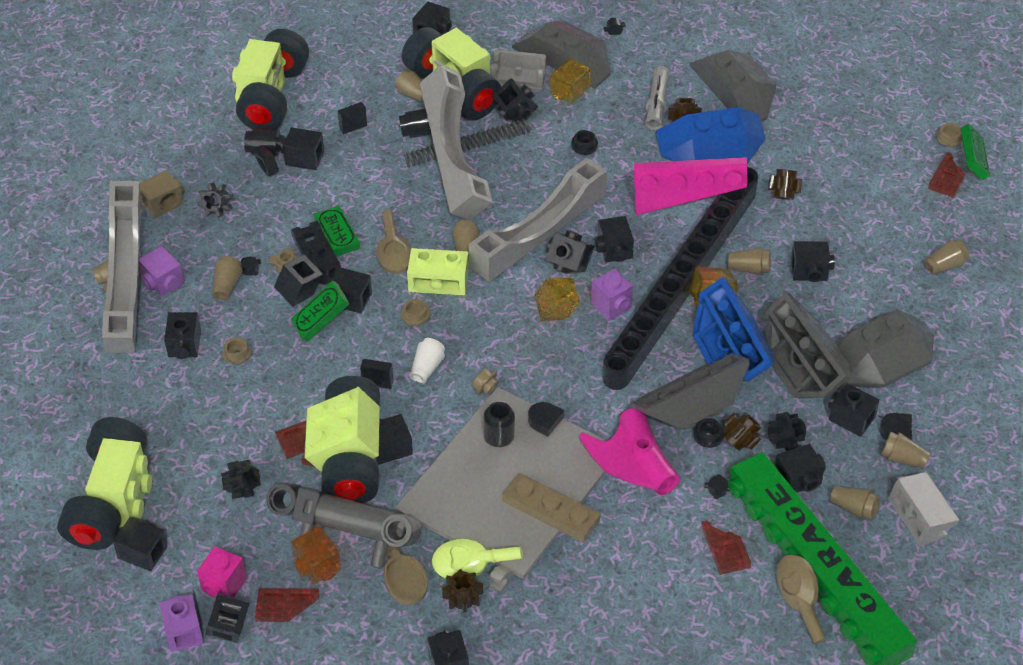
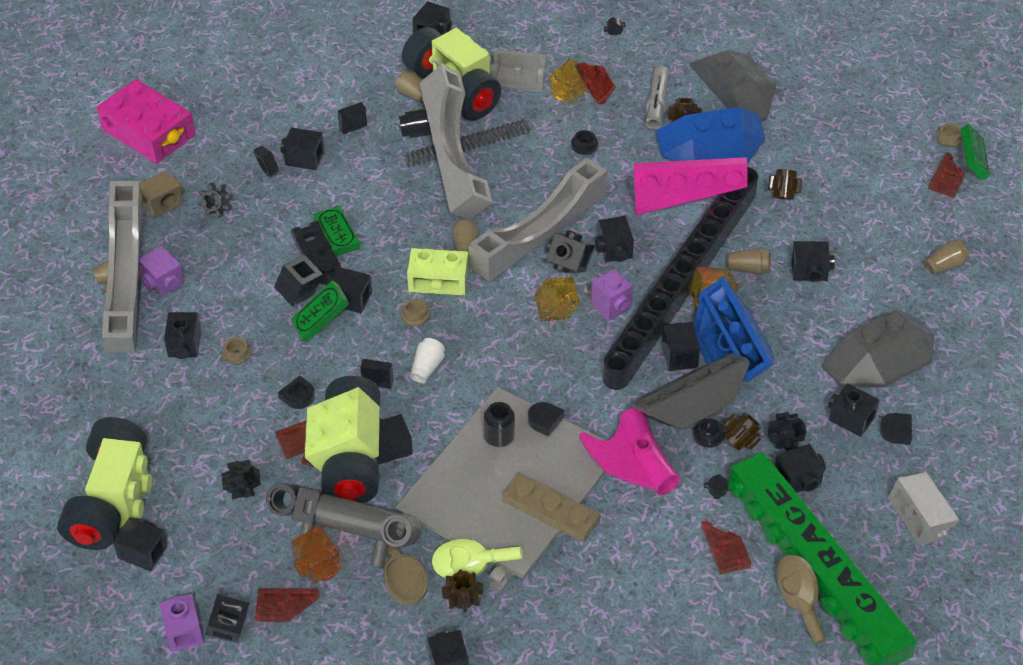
(146, 121): none -> dark pink piece
(221, 573): dark pink brick -> none
(226, 276): dark tan cone -> none
(250, 265): black piece -> none
(263, 75): brick -> none
(268, 138): black brick -> none
(282, 258): dark tan plate -> none
(297, 393): none -> black tile
(392, 250): dark tan piece -> none
(485, 382): dark tan plate -> none
(515, 101): black brick -> none
(564, 41): dark grey wedge -> none
(596, 80): none -> clear red tile
(680, 346): none -> black brick
(803, 350): dark grey wedge -> none
(856, 501): dark tan cone -> none
(904, 451): dark tan cone -> none

